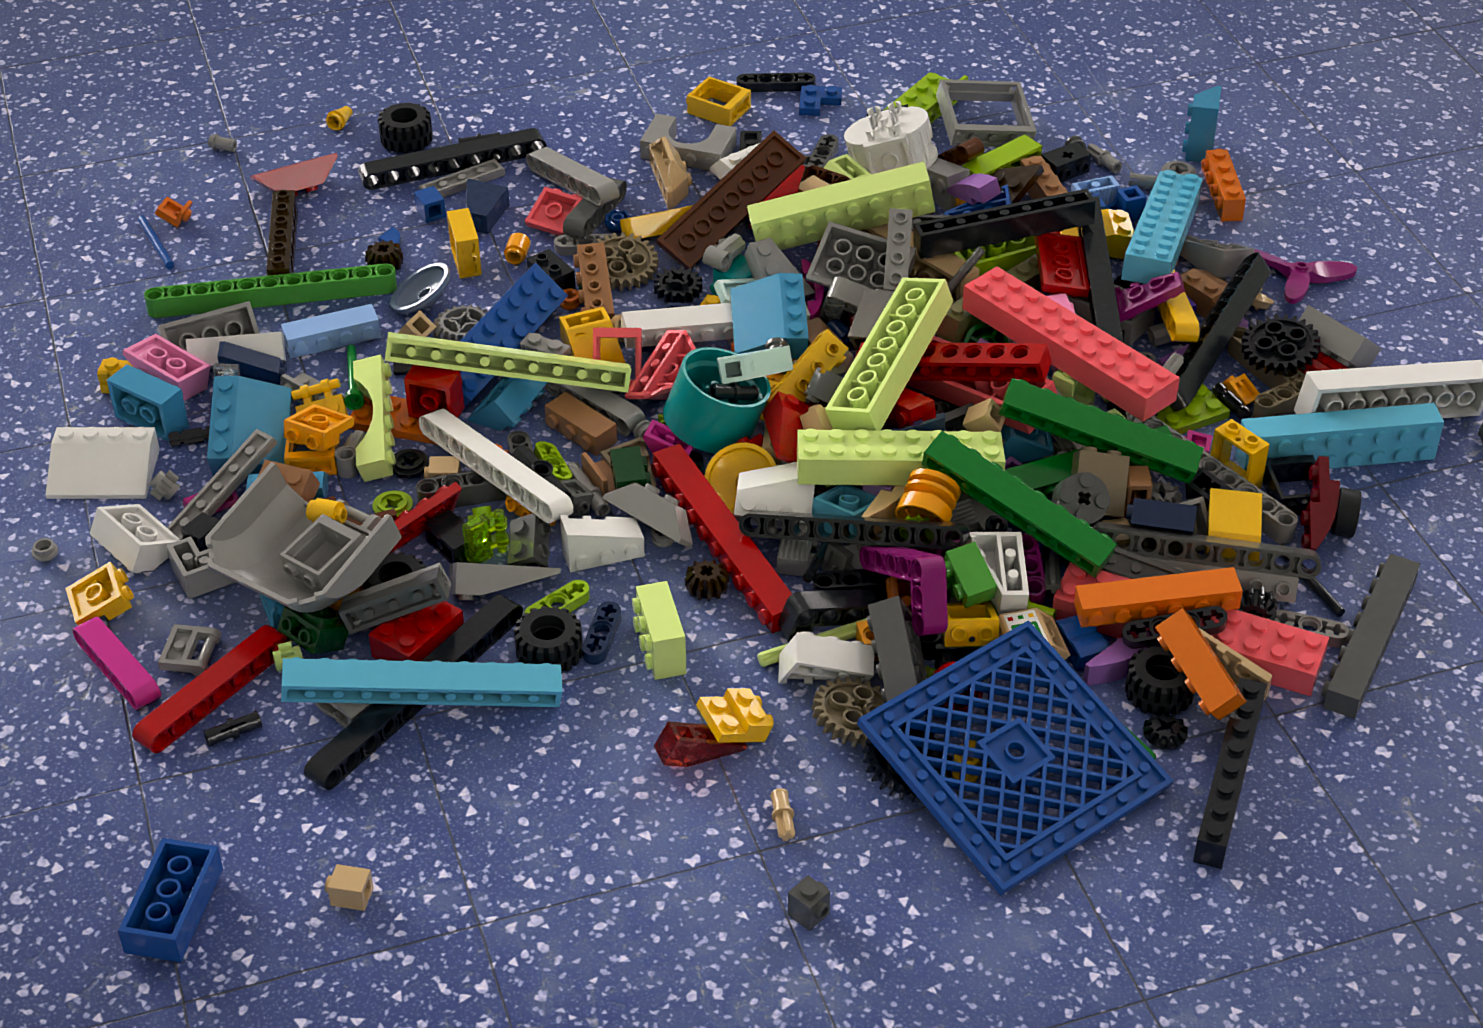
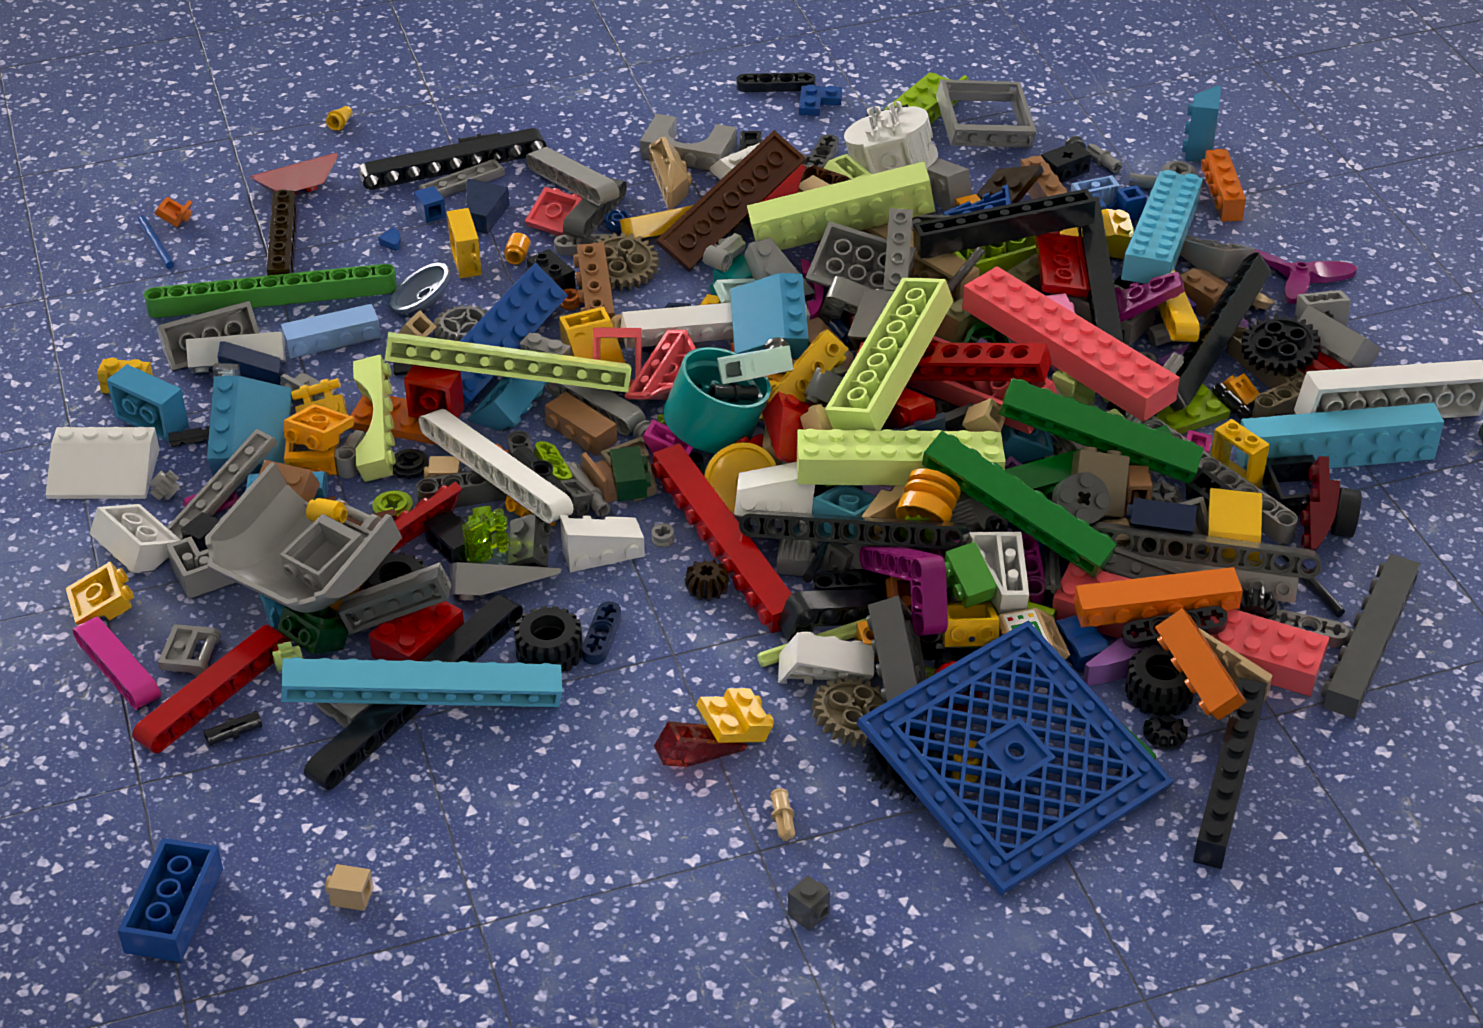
(44, 550): light grey plate -> none
(170, 364): bright pink slope -> none
(217, 142): light grey pin -> none
(353, 397): green piece -> none
(384, 253): dark brown gear -> none
(405, 127): black tyre -> none
(571, 595): lime beam -> none
(654, 510): light grey wedge -> none
(659, 630): yellowish green brick -> none
(678, 285): black gear -> none
(736, 97): yellow window -> none
(964, 152): reddish brown beam -> none
(976, 188): medium lavender slope -> none
(1005, 156): lime brick -> none
(1331, 303): none -> light grey brick

